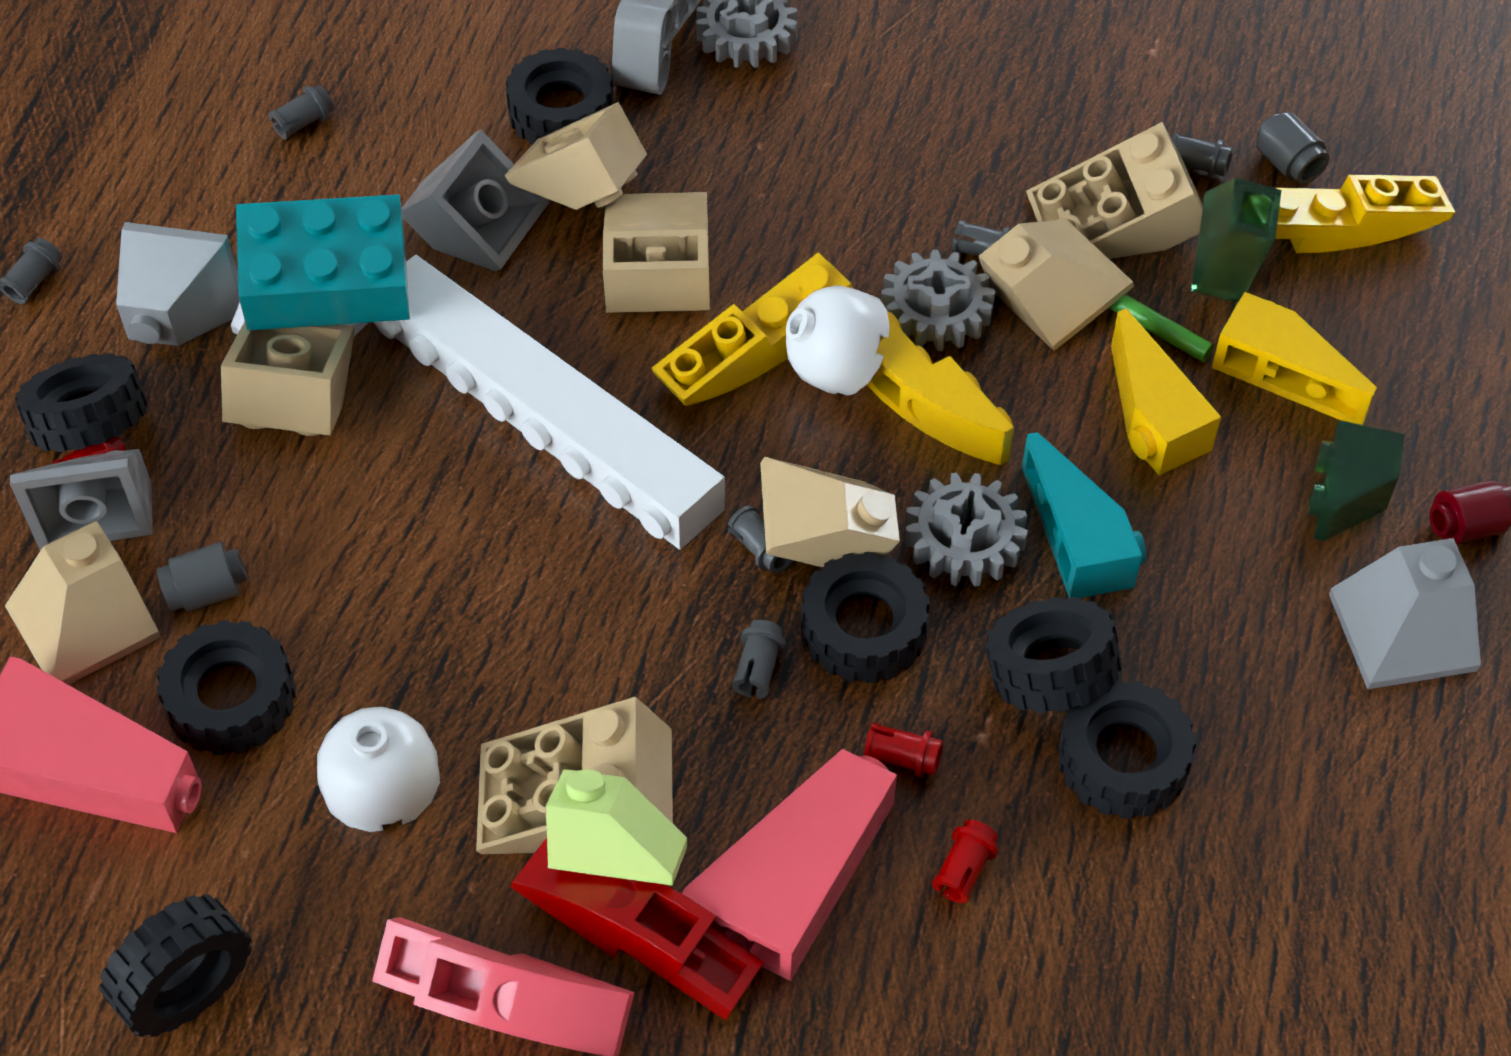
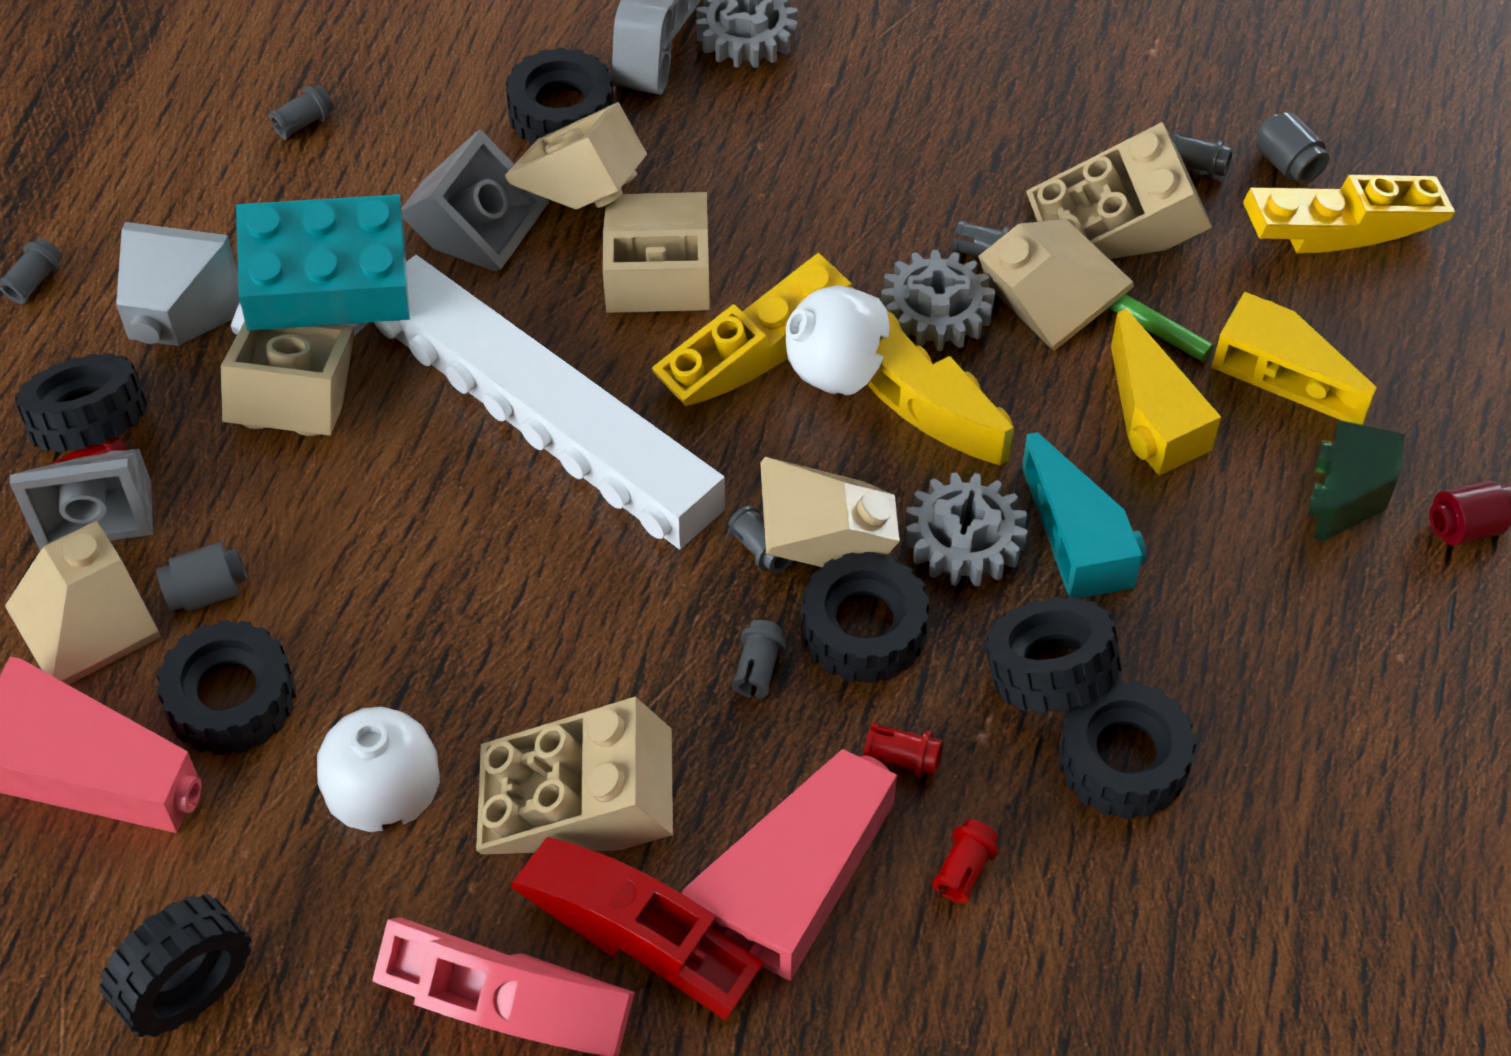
(610, 830): yellowish green slope -> none
(1234, 237): clear green slope -> none
(1411, 615): light grey slope -> none

